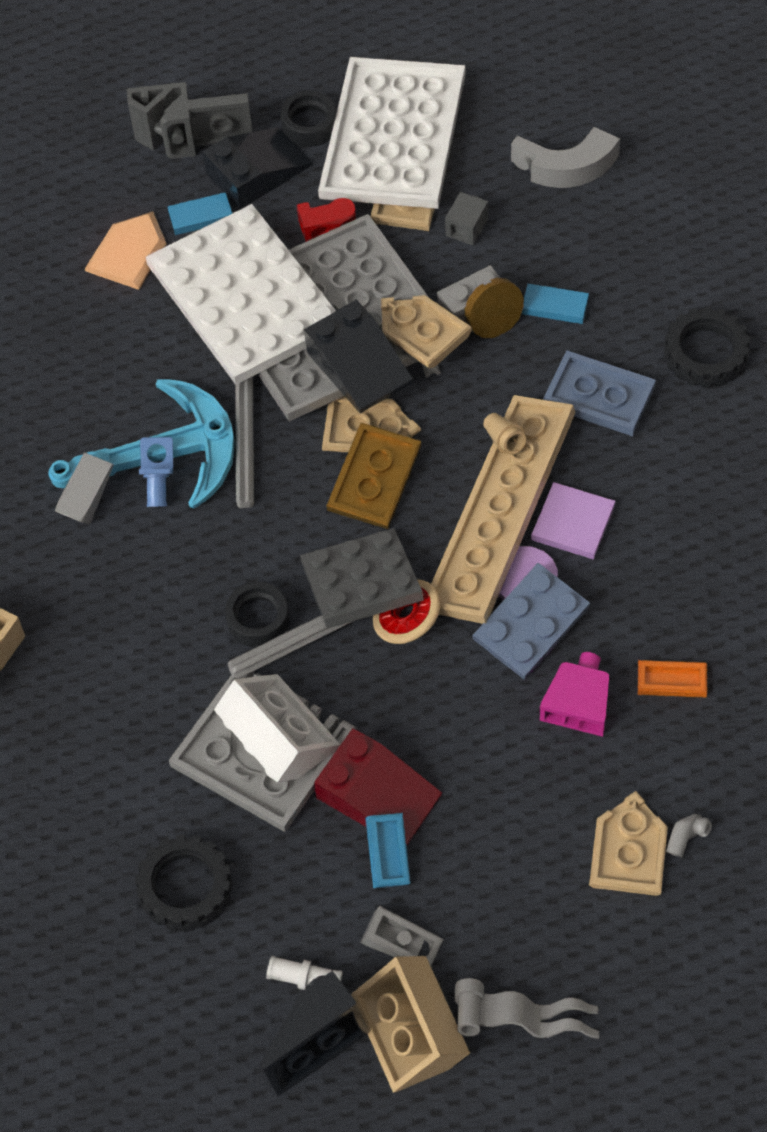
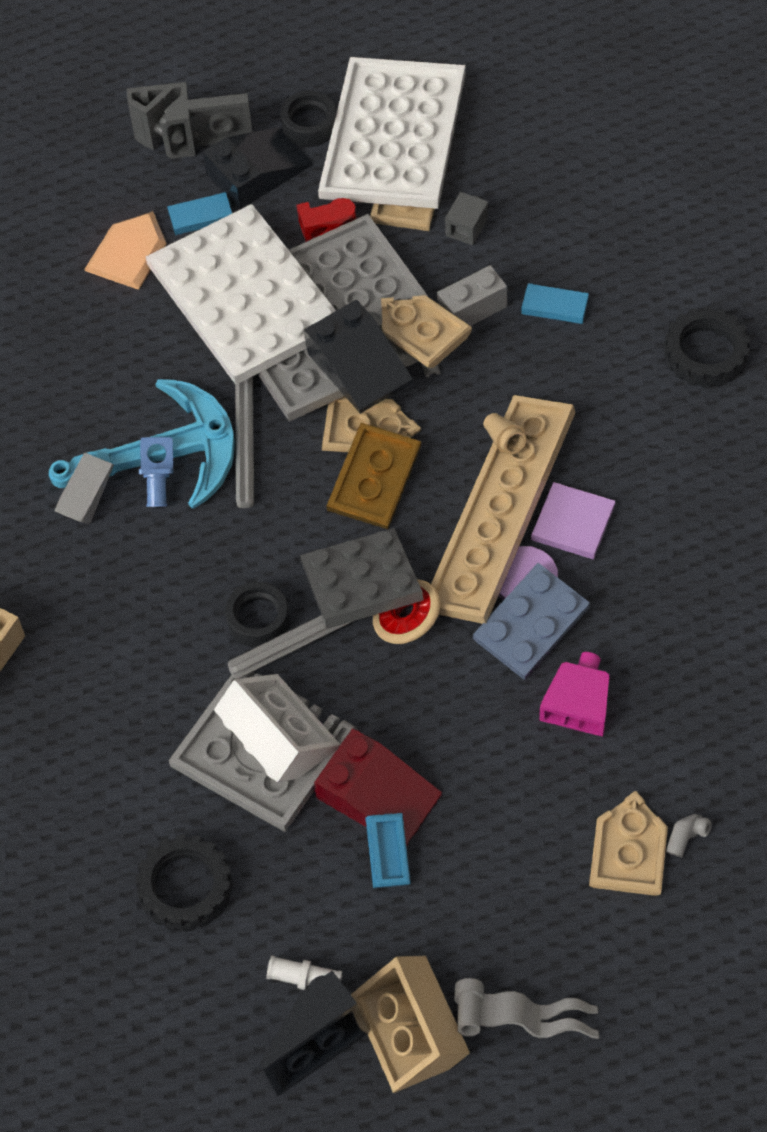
(398, 936): light grey slope -> none
(494, 308): pearl gold tile -> none
(568, 166): light grey arch -> none
(601, 392): sand blue plate -> none
(672, 678): orange tile -> none

